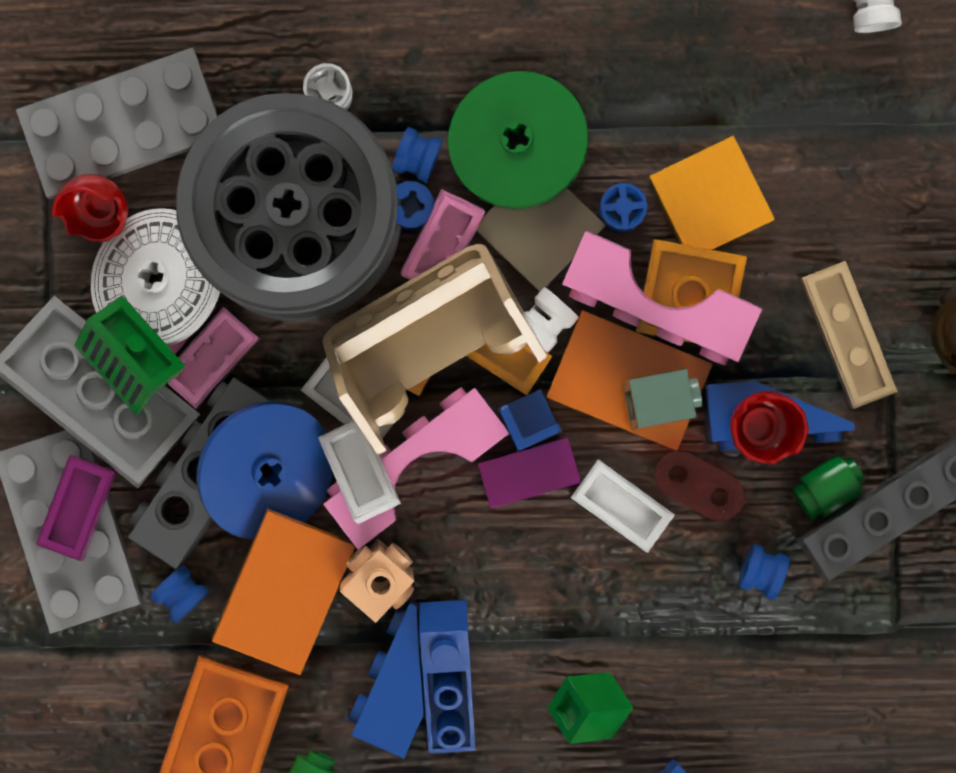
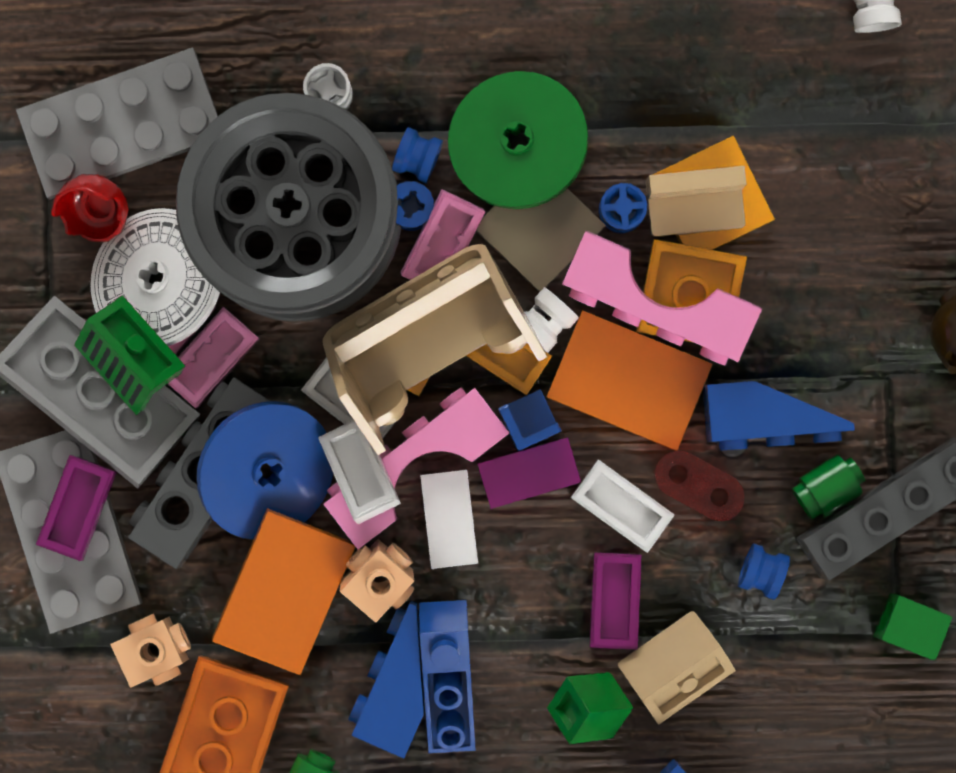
(135, 653): none -> light nougat brick
(179, 594): blue wheel -> none
(449, 519): none -> white tile
(615, 600): none -> magenta tile
(661, 399): sand green brick -> none
(676, 667): none -> tan panel
(696, 201): none -> tan panel
(768, 427): red hair -> none
(848, 335): tan tile -> none
(912, 626): none -> green panel

